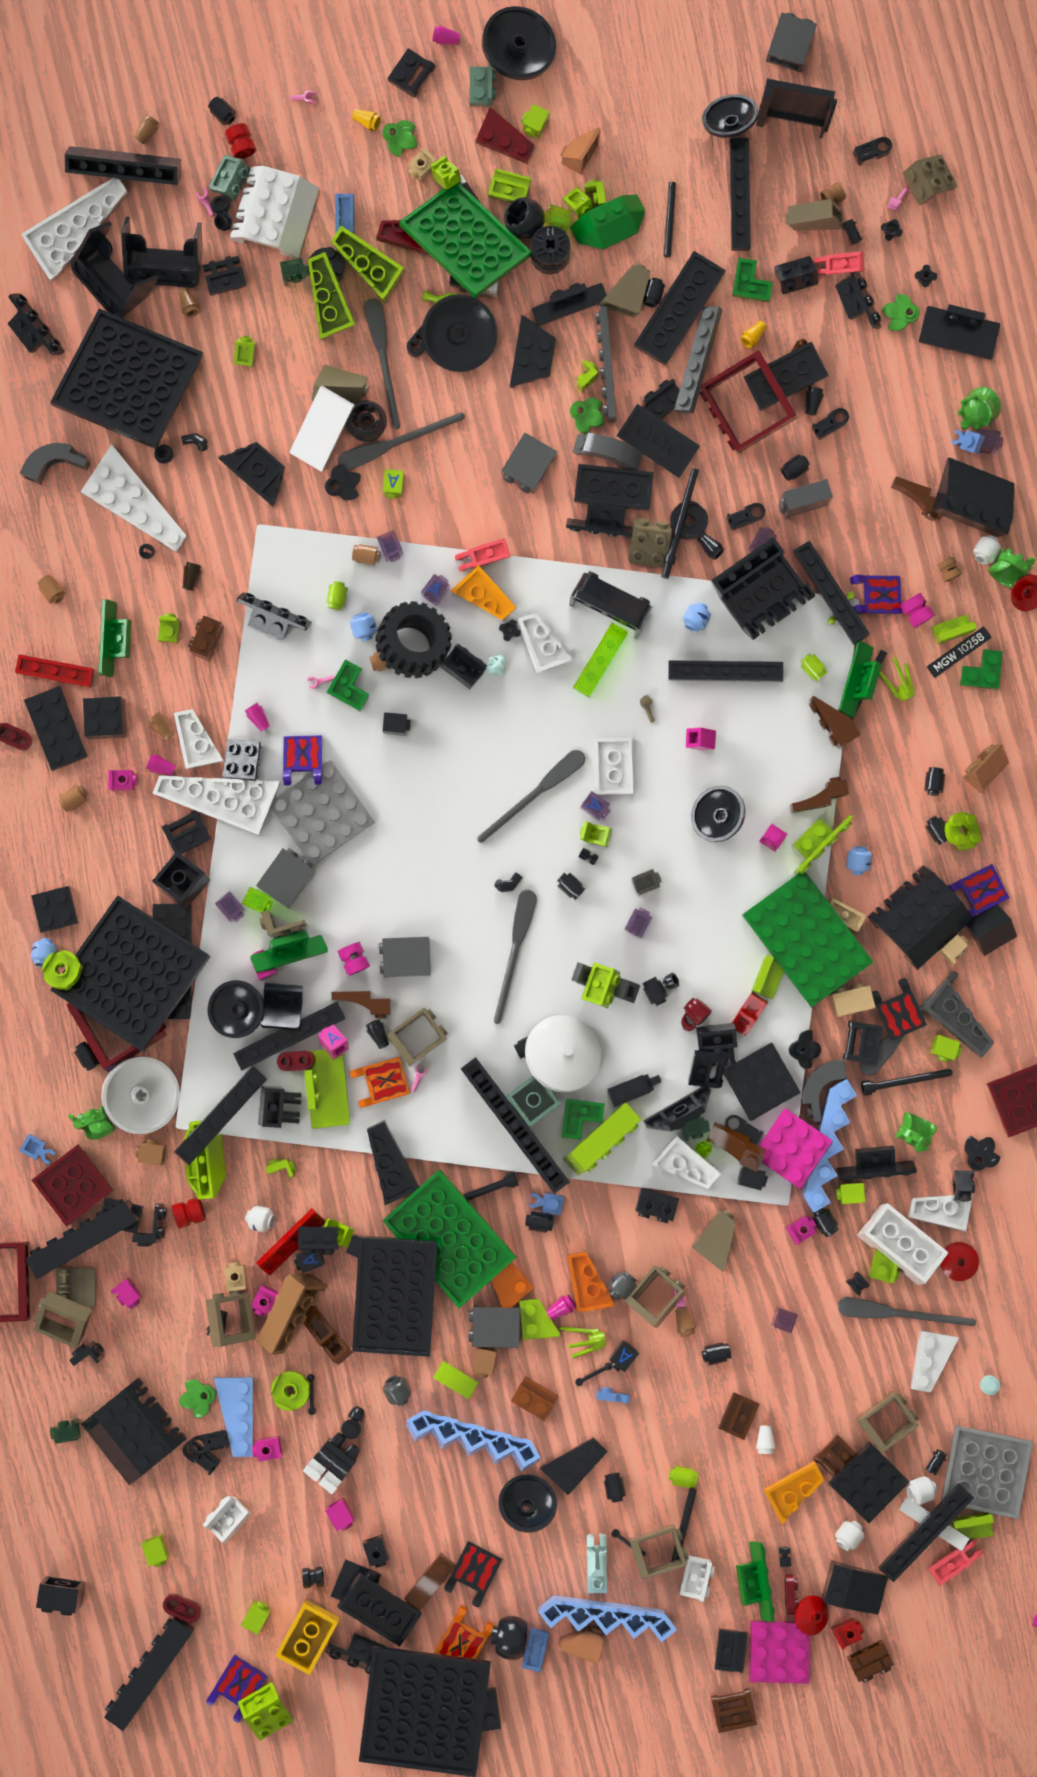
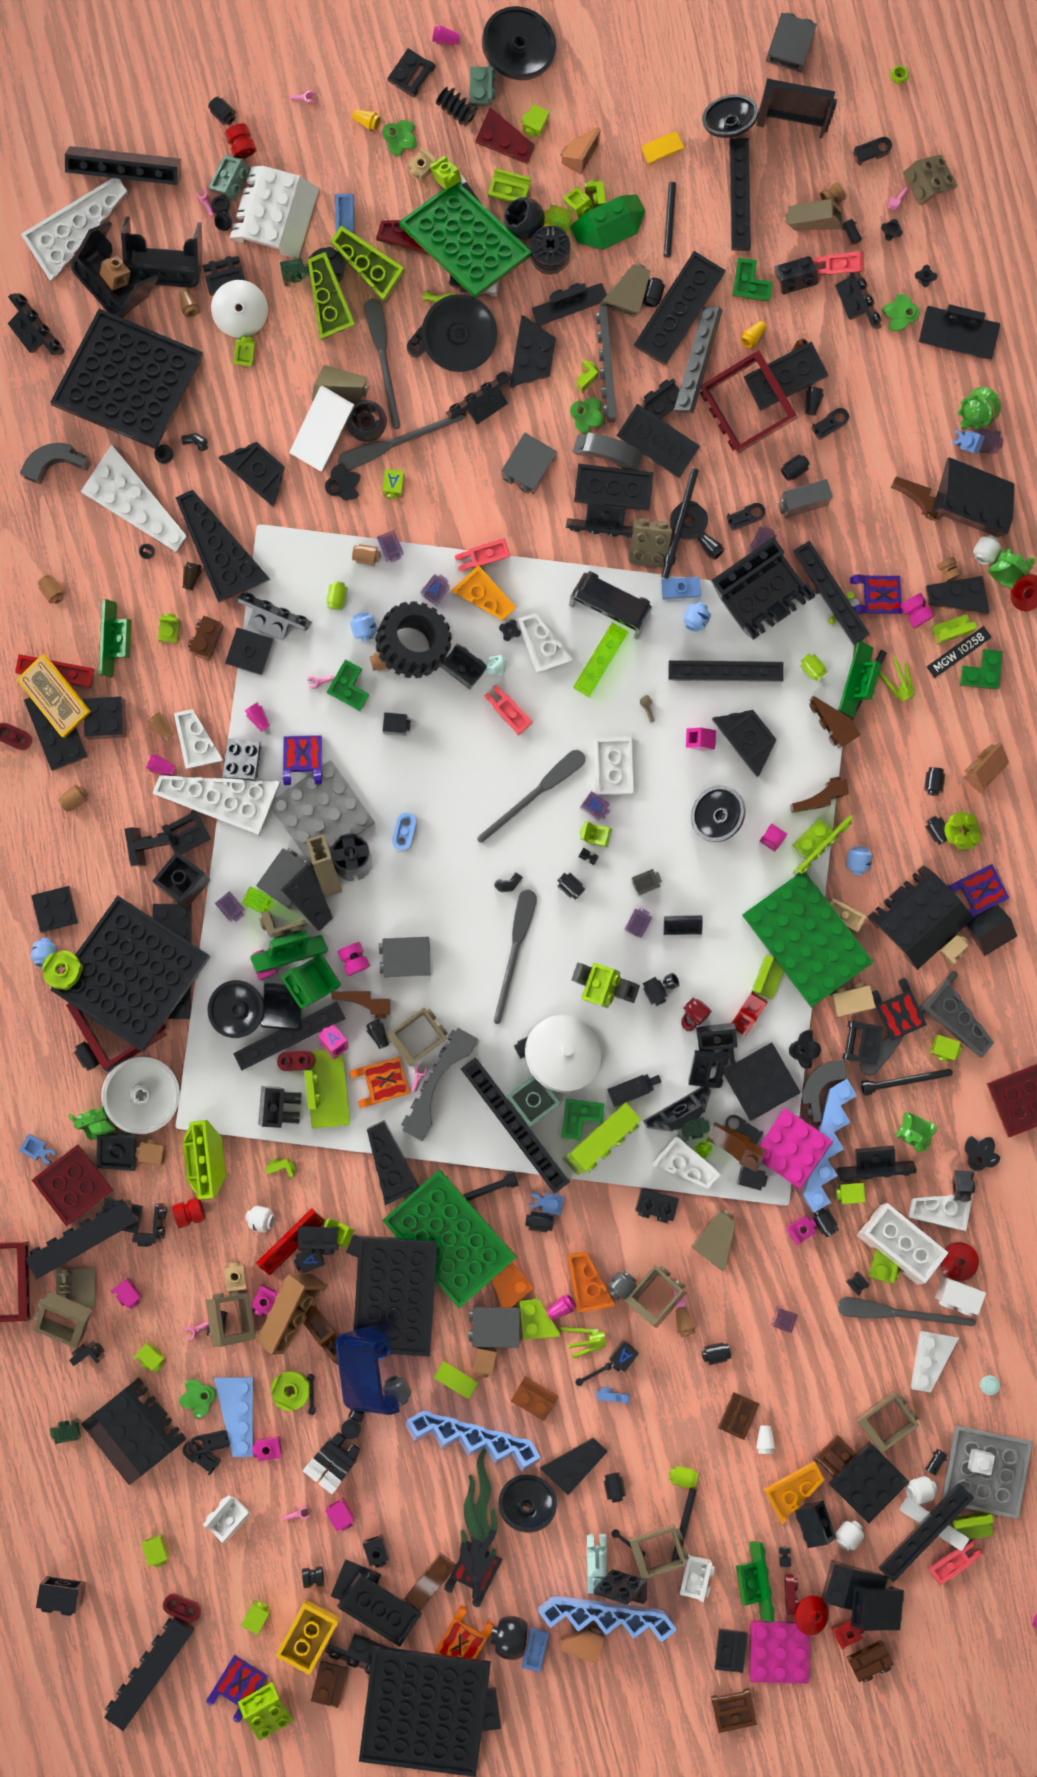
(53, 695): none -> tile
(115, 272): none -> medium nougat brick
(116, 1151): none -> black plate
(128, 785): dark pink brick -> none
(137, 844): none -> black bracket
(146, 128): medium nougat cone -> none
(150, 1357): none -> lime brick
(196, 1329): none -> bright pink hand
(220, 1115): black plate -> none
(223, 557): none -> black wing
(248, 320): none -> white dish
(249, 651): none -> black plate
(296, 1514): none -> bright pink hand
(307, 896): none -> black wing
(311, 981): none -> green panel
(324, 865): none -> dark tan slope
(329, 1684): none -> reddish brown plate
(346, 865): none -> black cylinder
(360, 1372): none -> clear blue windscreen
(404, 831): none -> light blue plate
(420, 1120): none -> dark grey arch
(456, 106): none -> black piece
(481, 1534): none -> piece
(484, 401): none -> black bracket
(509, 711): none -> coral hinge
(622, 1588): none -> black bracket
(661, 147): none -> yellow slope
(681, 587): none -> medium blue plate
(682, 925): none -> black plate
(748, 737): none -> black wing
(815, 1524): none -> black brick
(877, 1608): none -> black panel
(899, 70): none -> lime plate
(959, 594): none -> black wing
(966, 1298): none -> white brick
(981, 1461): none -> white brick

